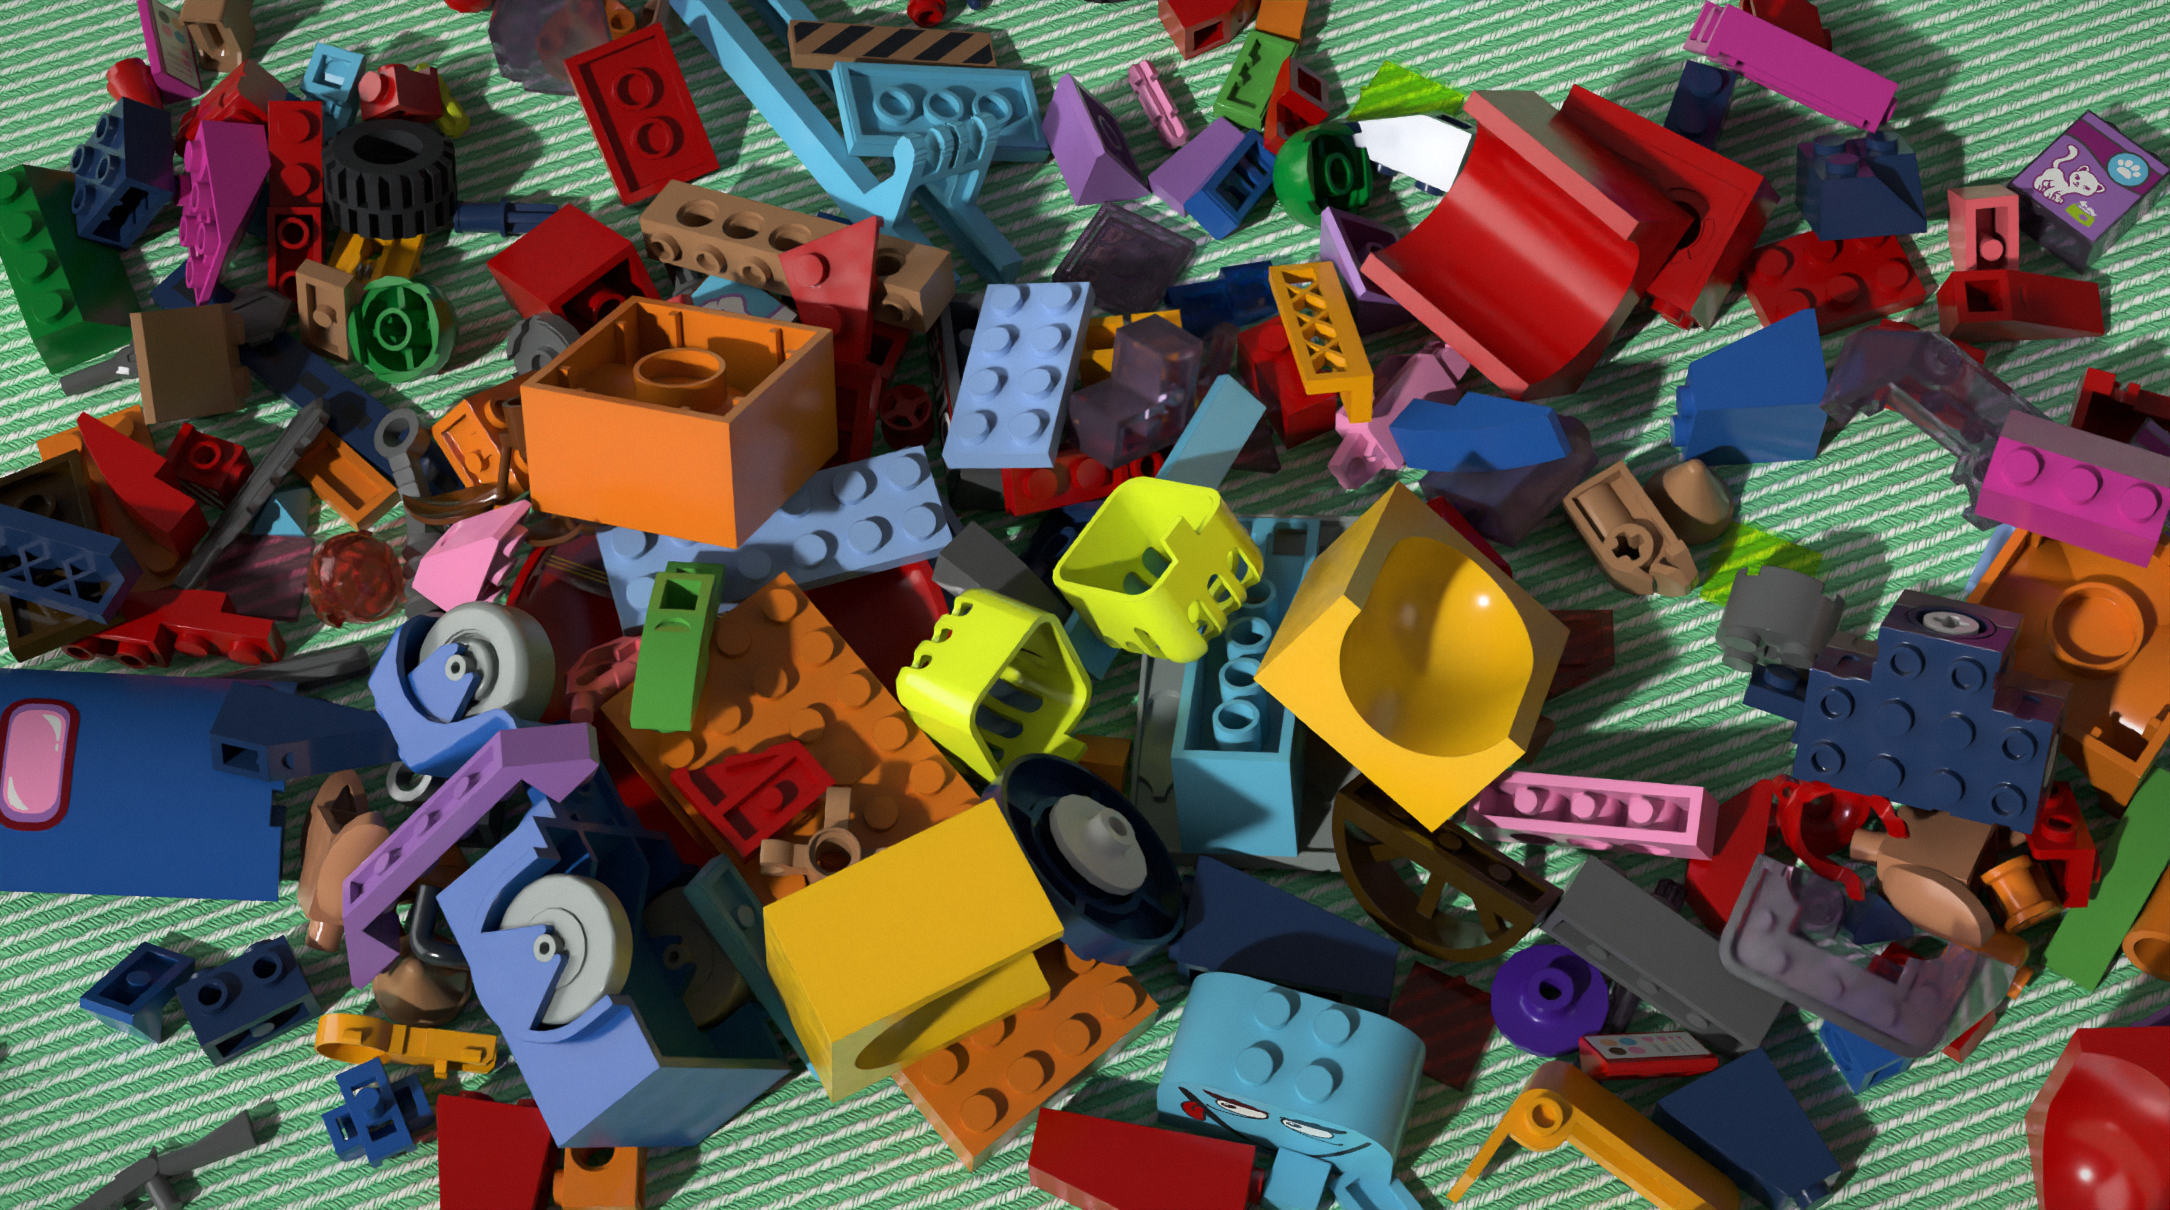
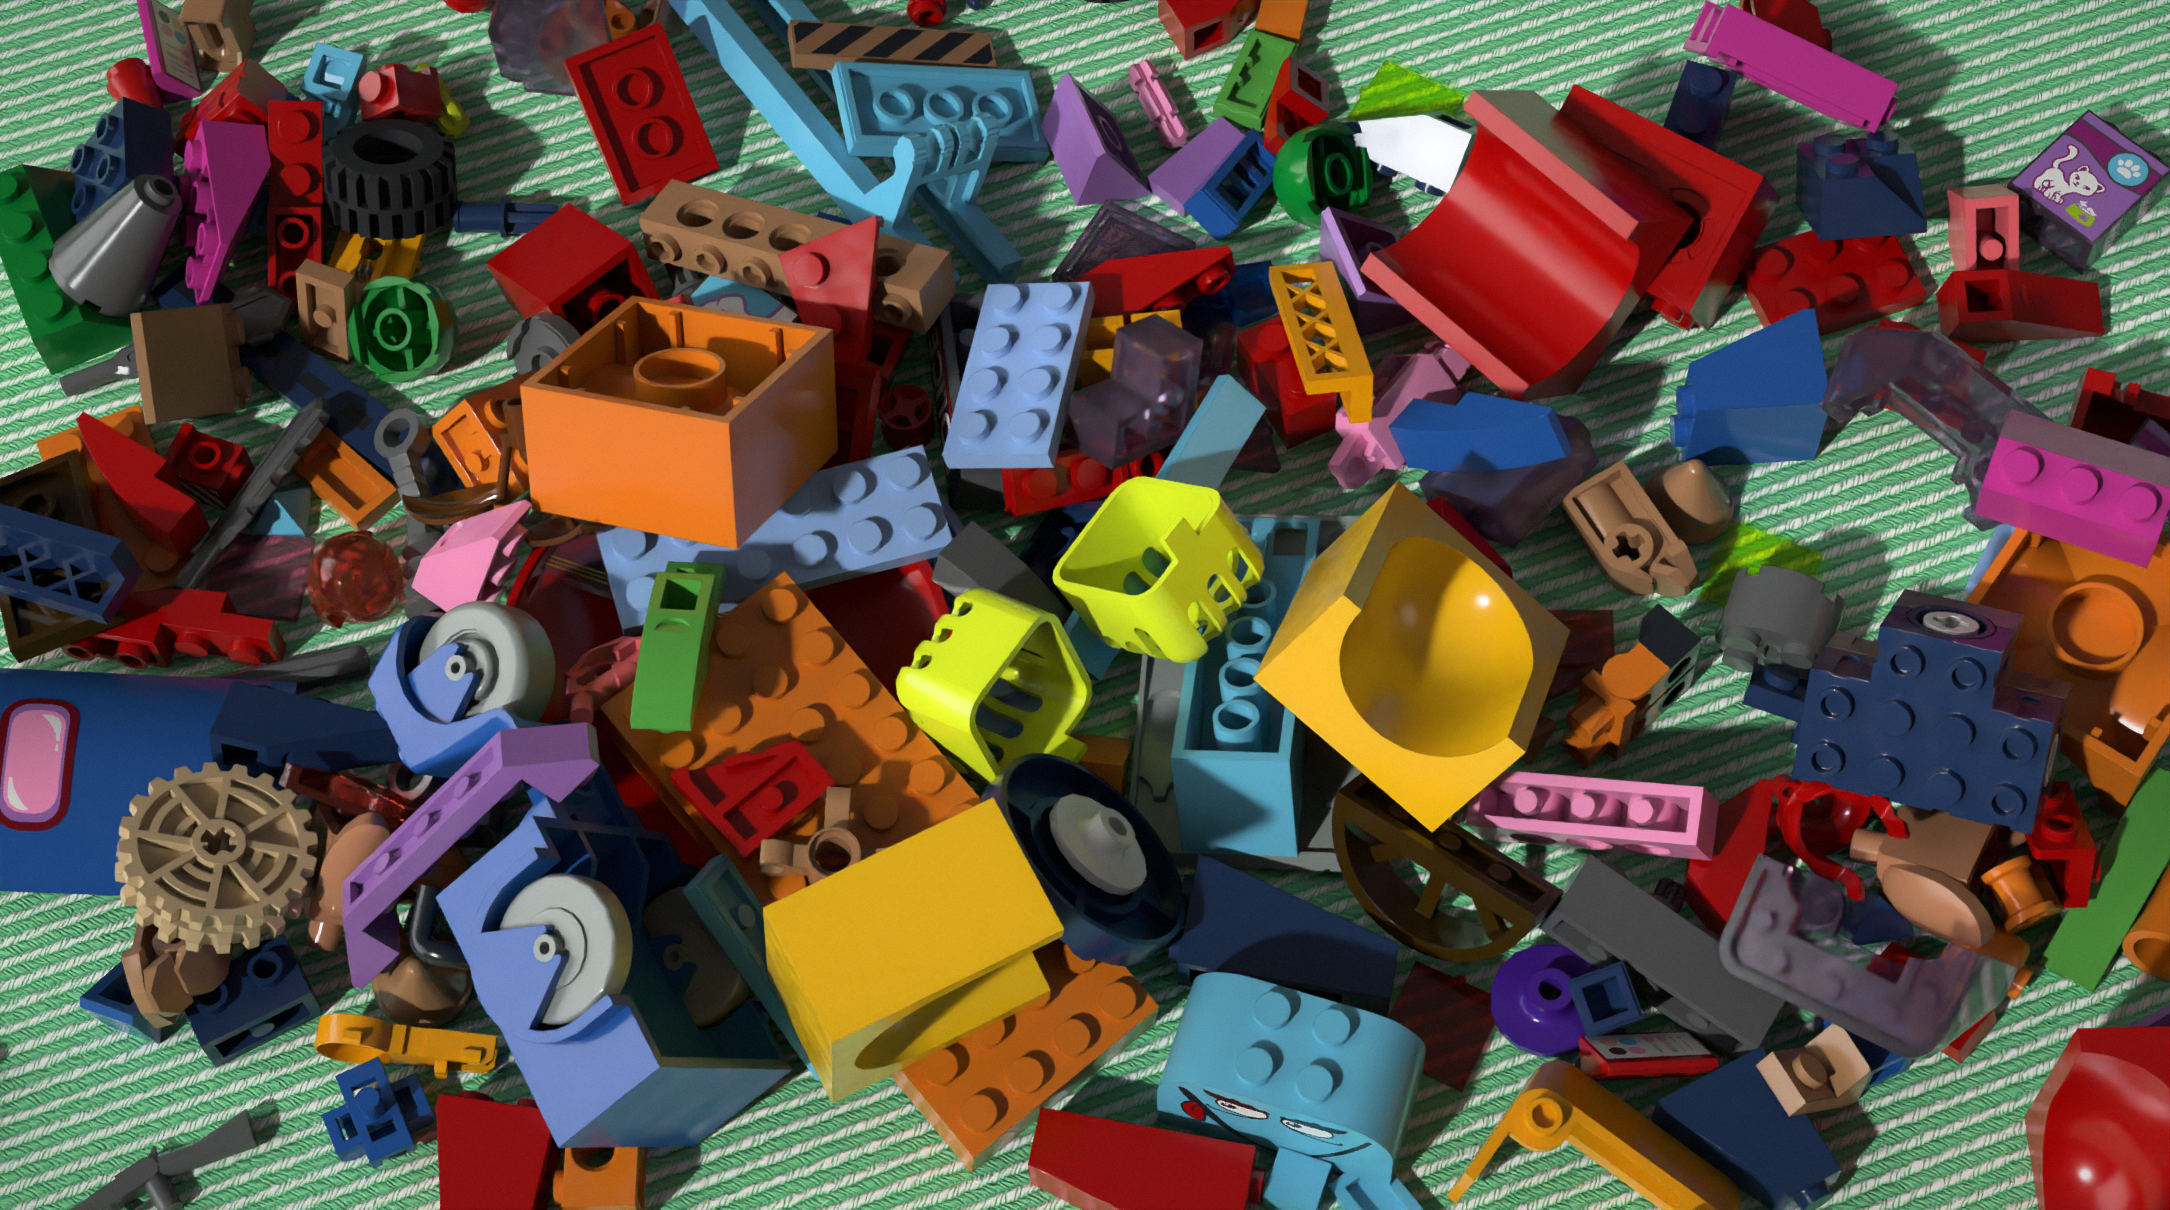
(119, 247): none -> dark grey cone
(168, 975): none -> medium nougat piece
(215, 857): none -> tan piece
(348, 793): none -> clear red wing
(1158, 281): none -> red slope
(1606, 1000): none -> dark blue slope
(1632, 689): none -> orange hips
(1819, 1075): none -> medium nougat slope

